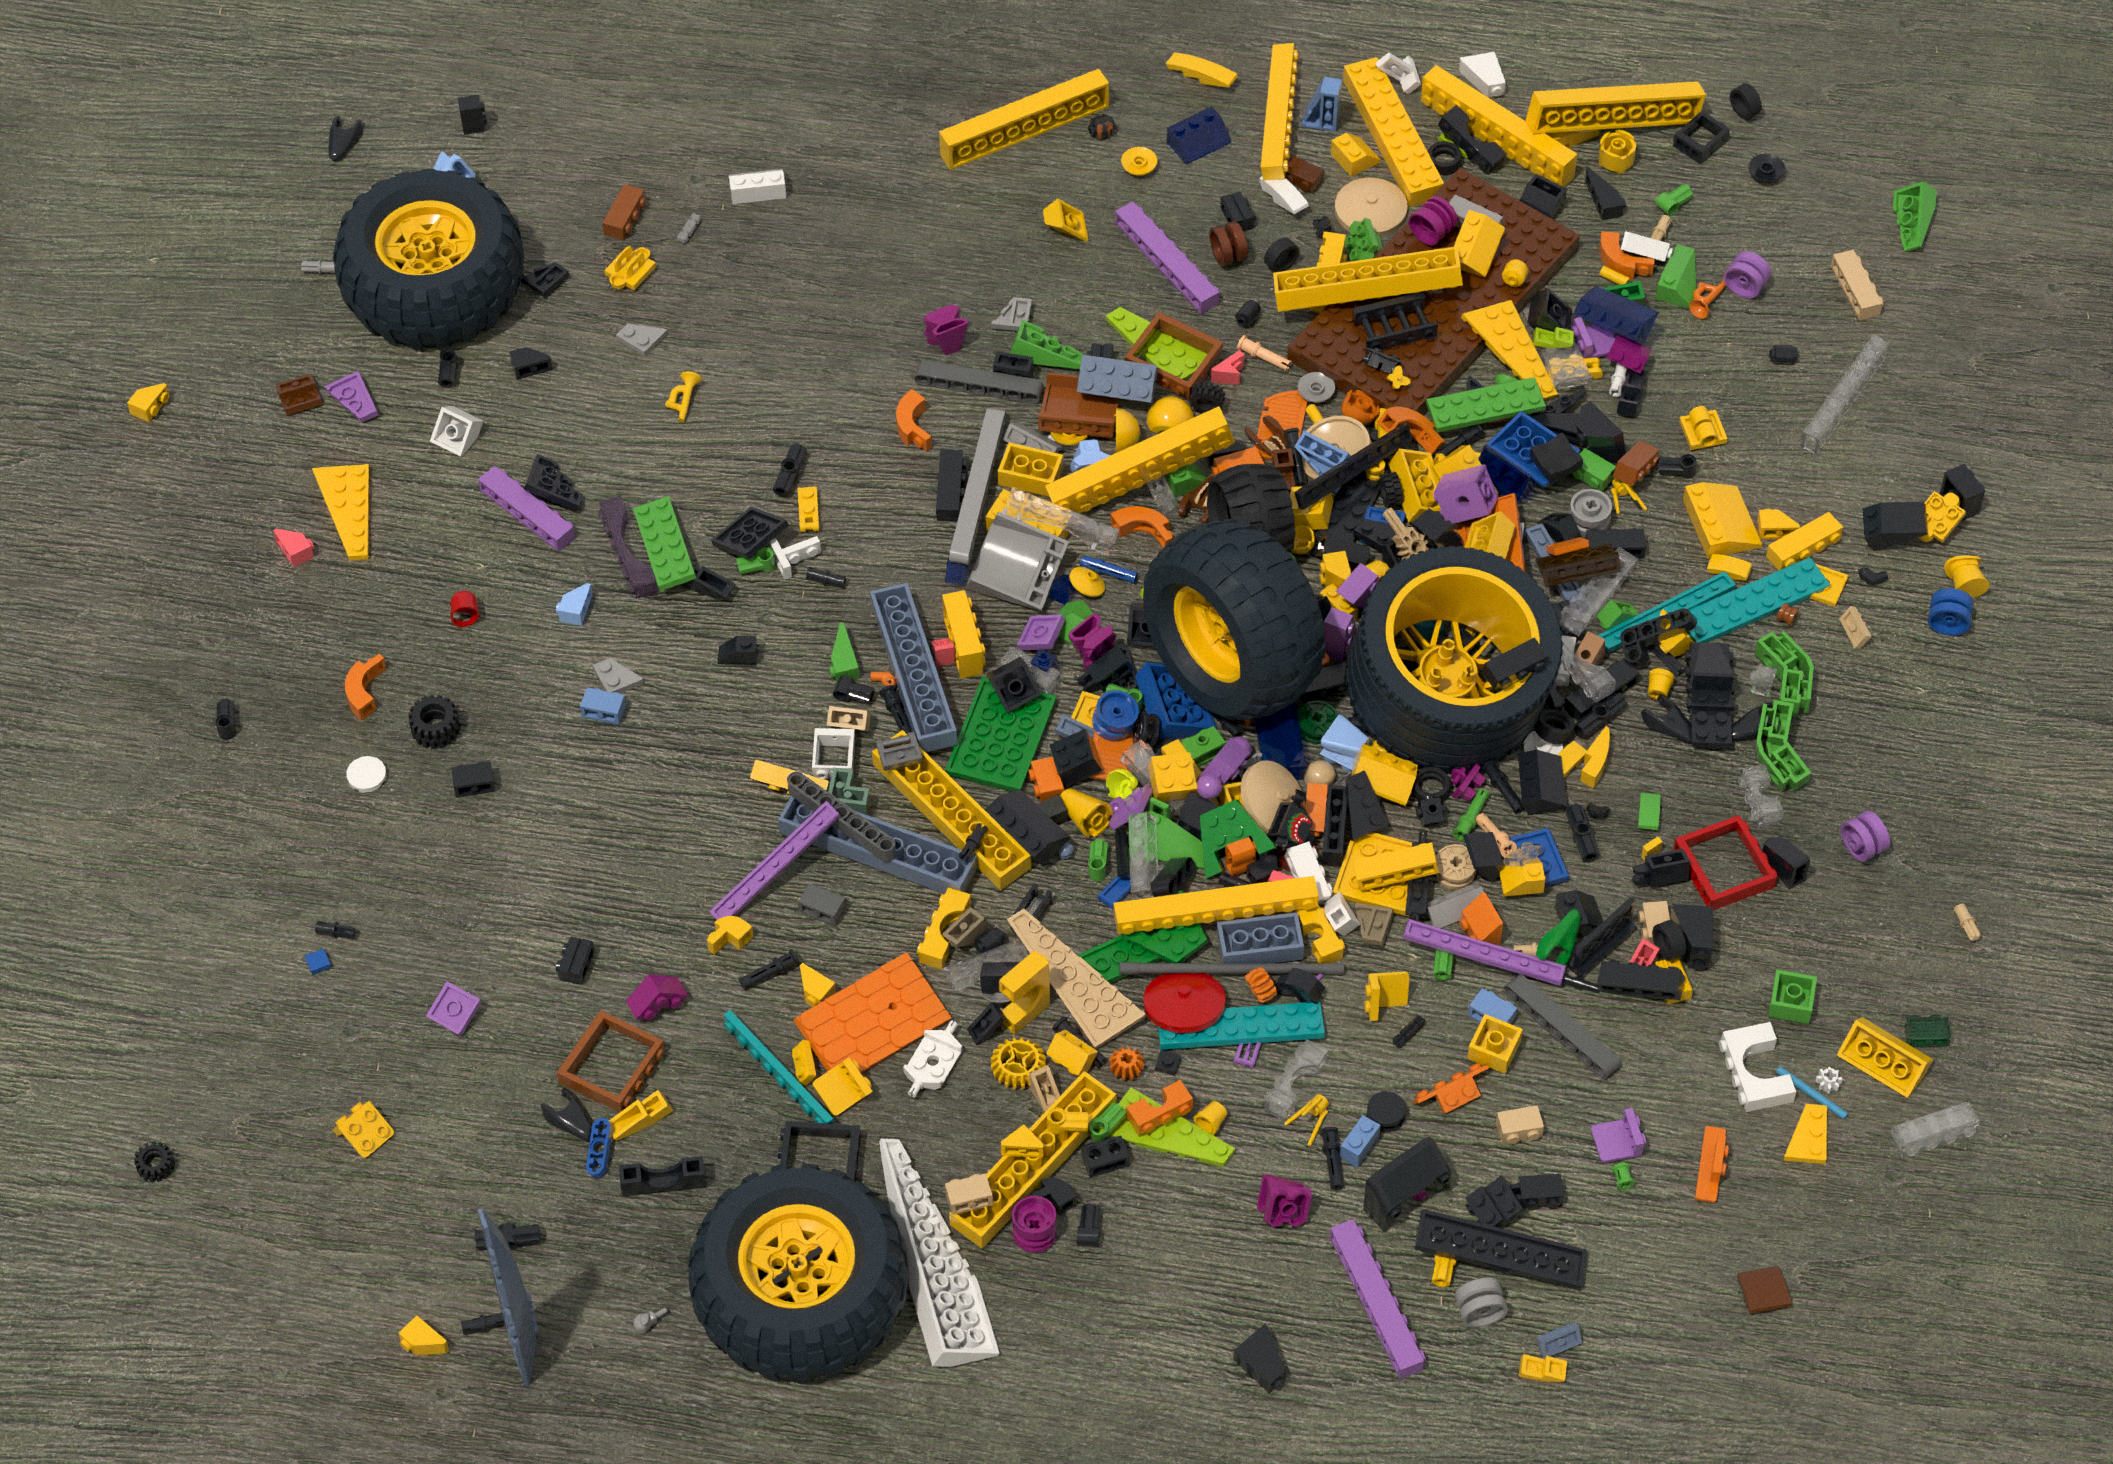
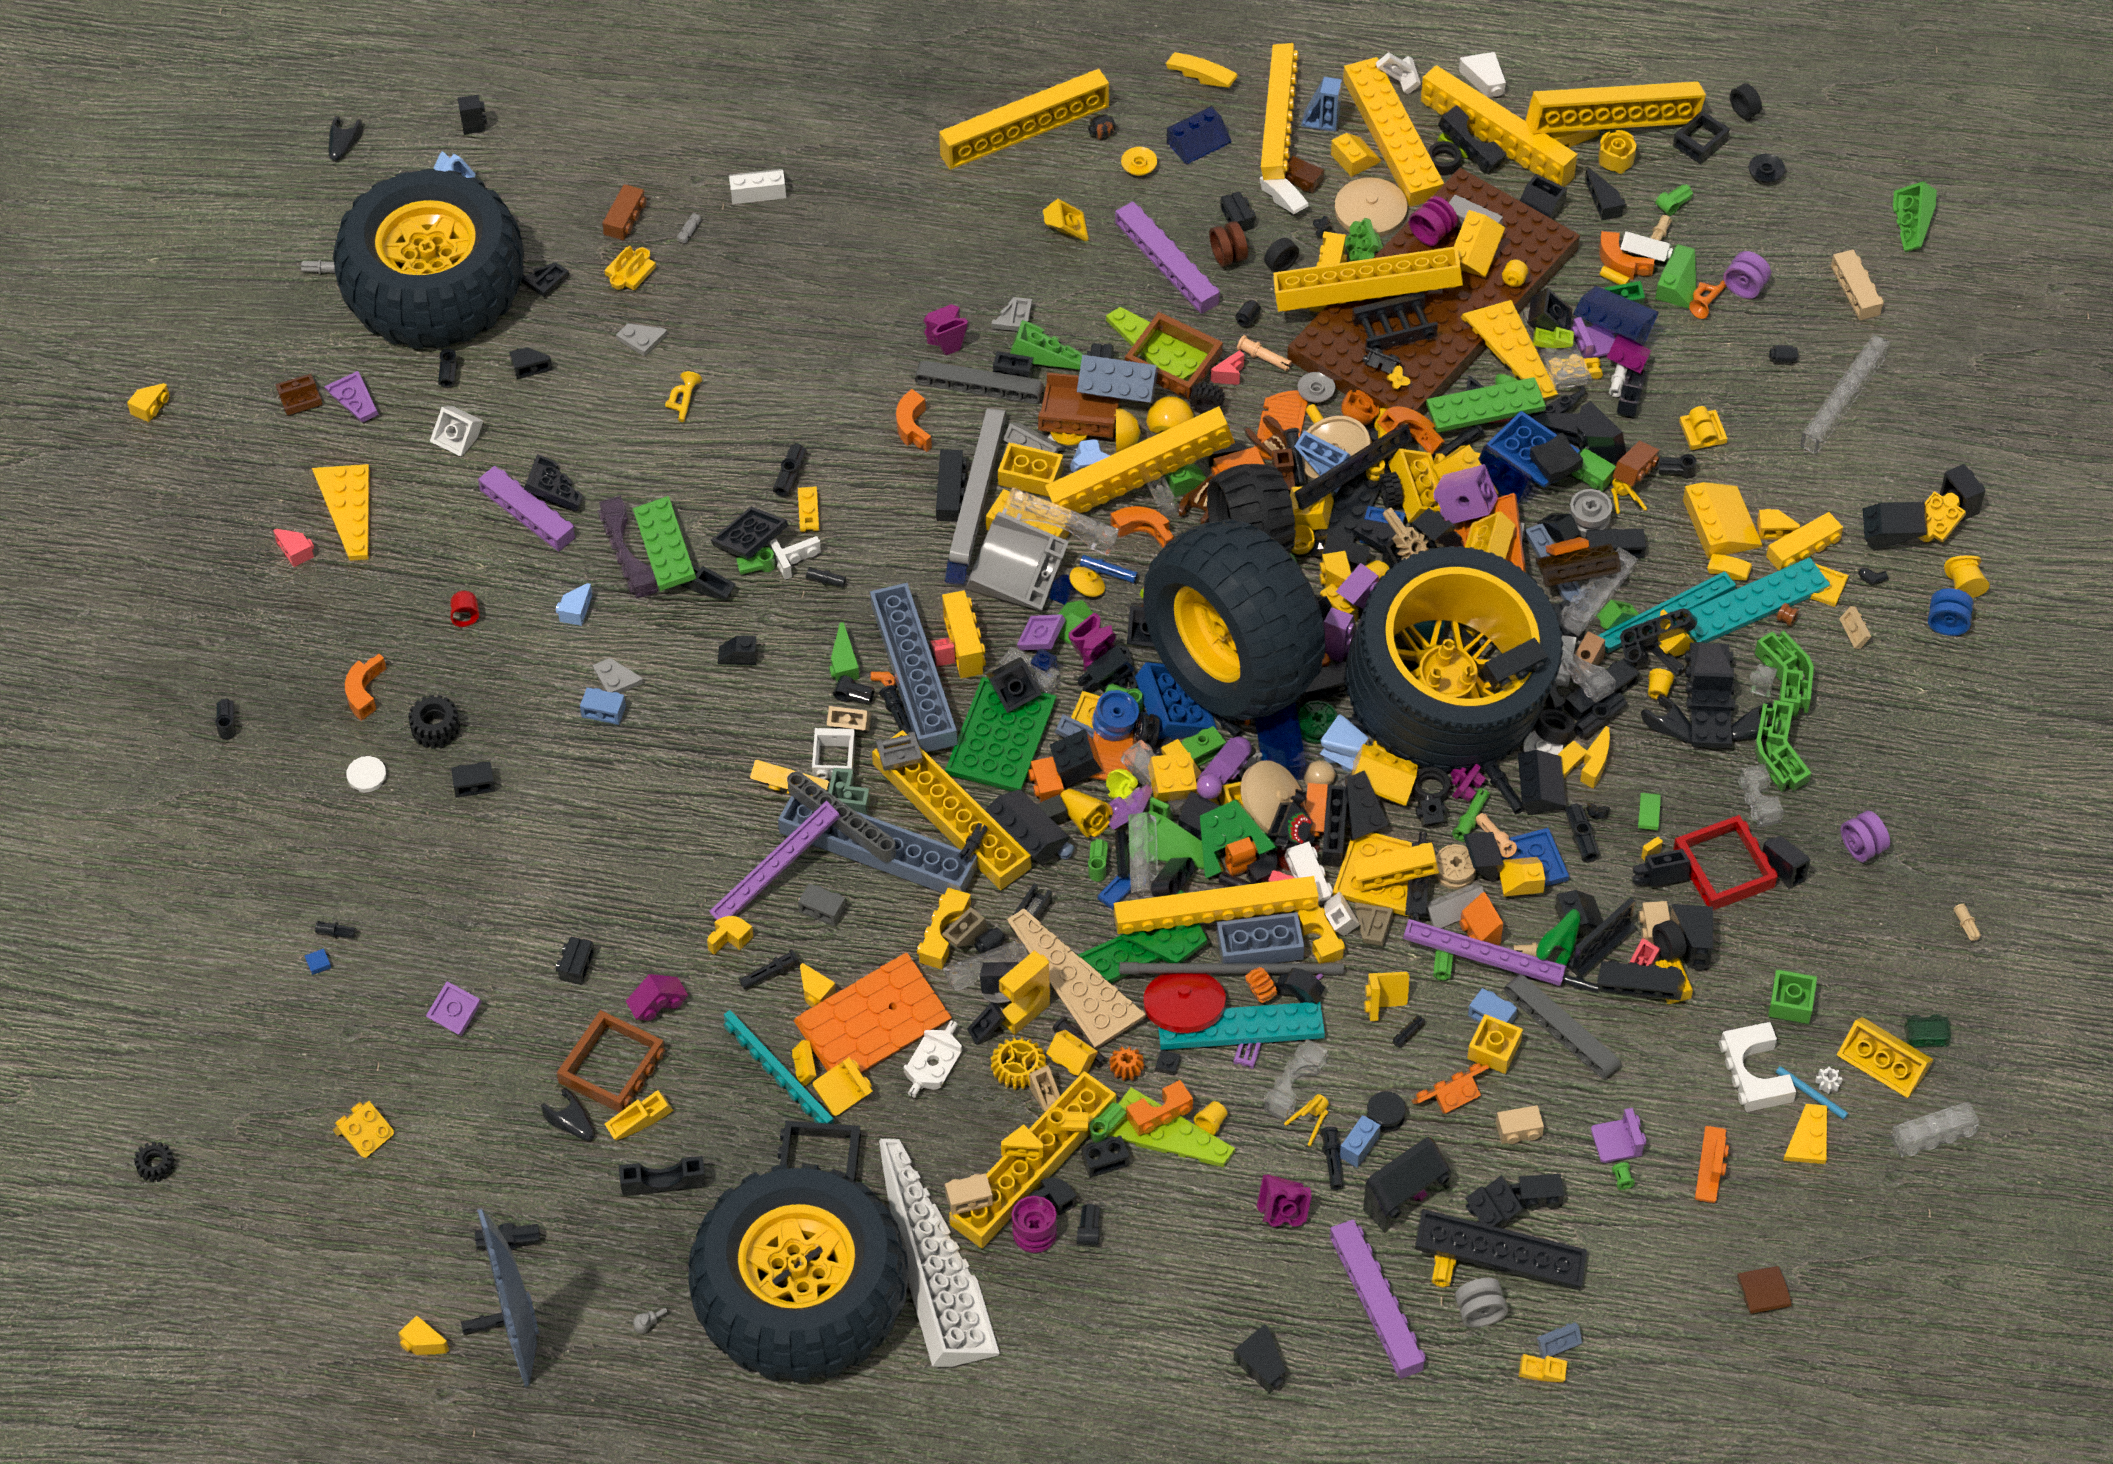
(603, 1156): blue beam -> none
(1523, 854): clear plate -> none

